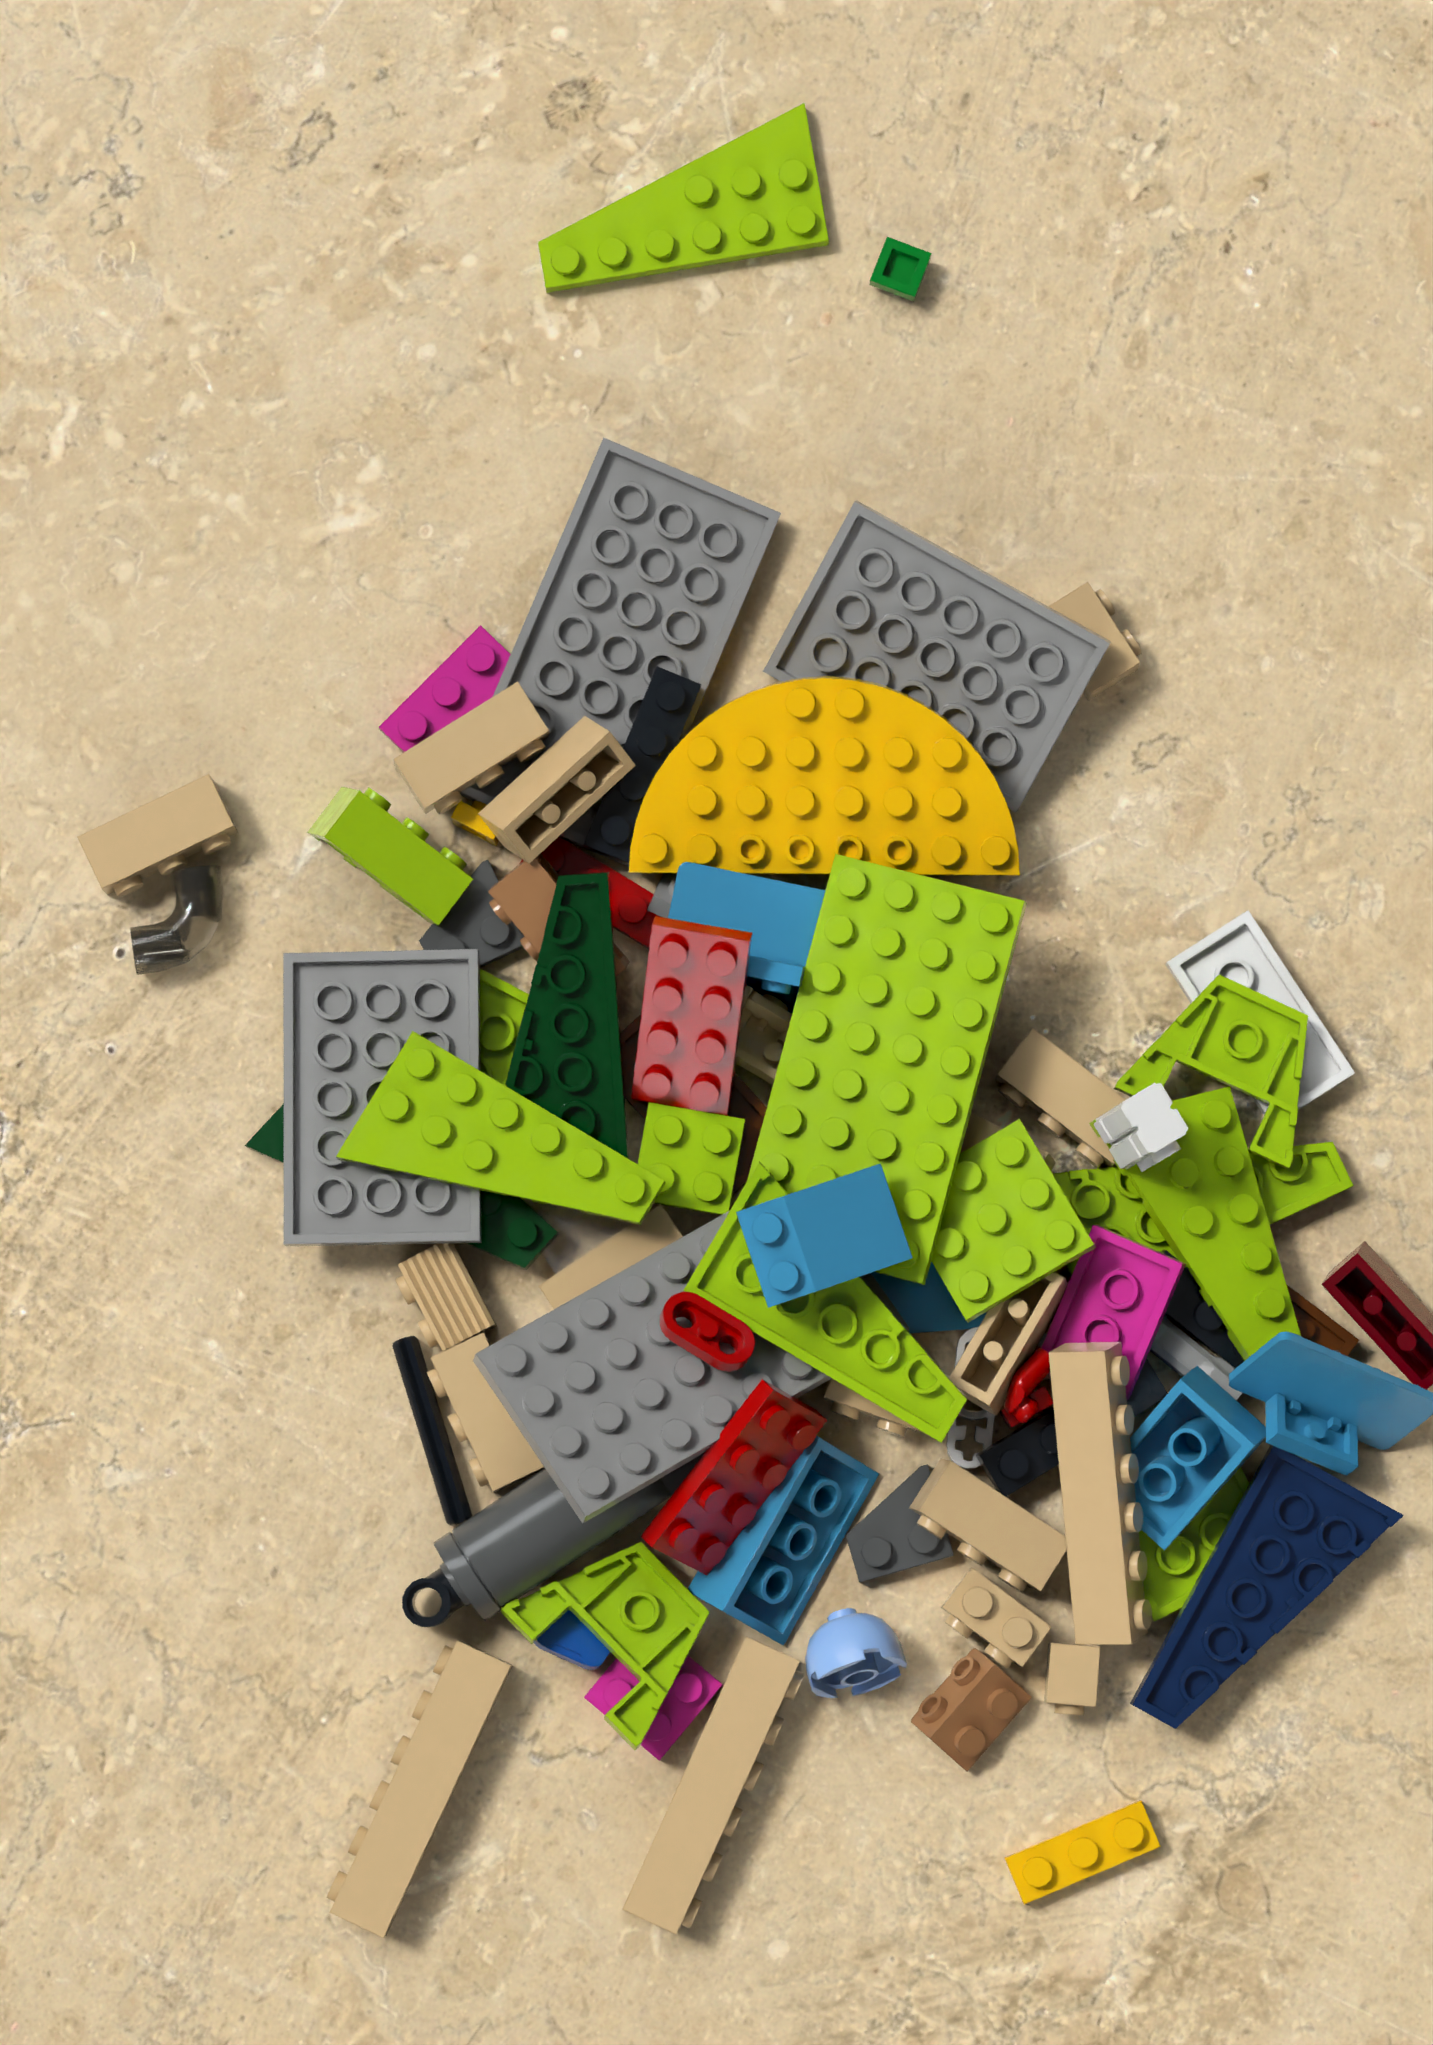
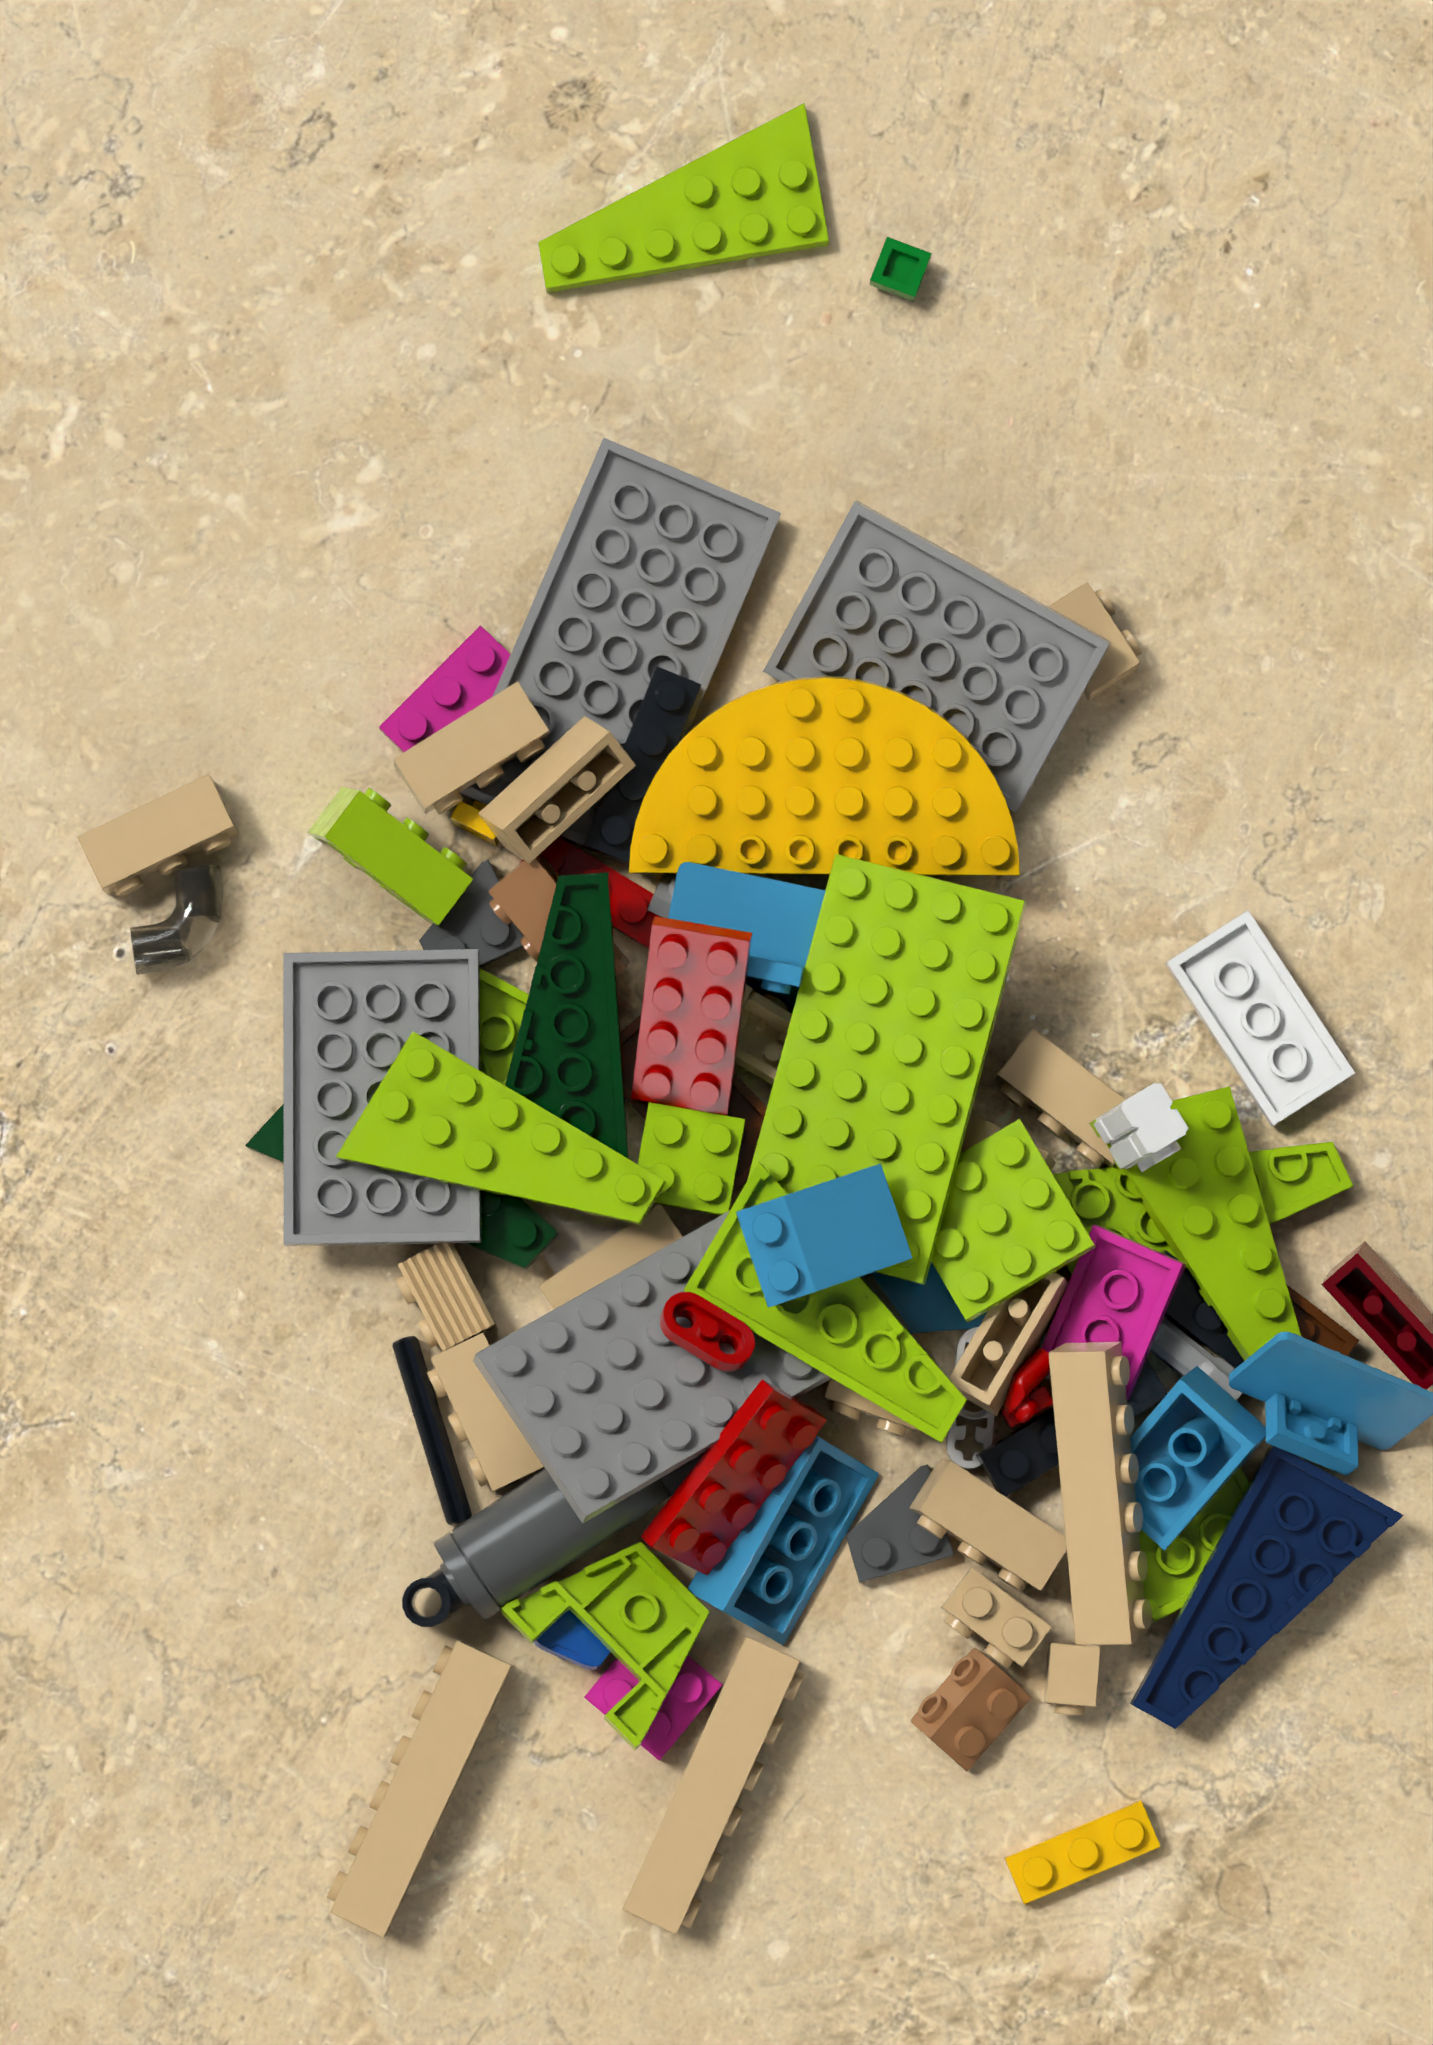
(853, 1652): light blue cylinder -> none
(1241, 1043): lime wing -> none

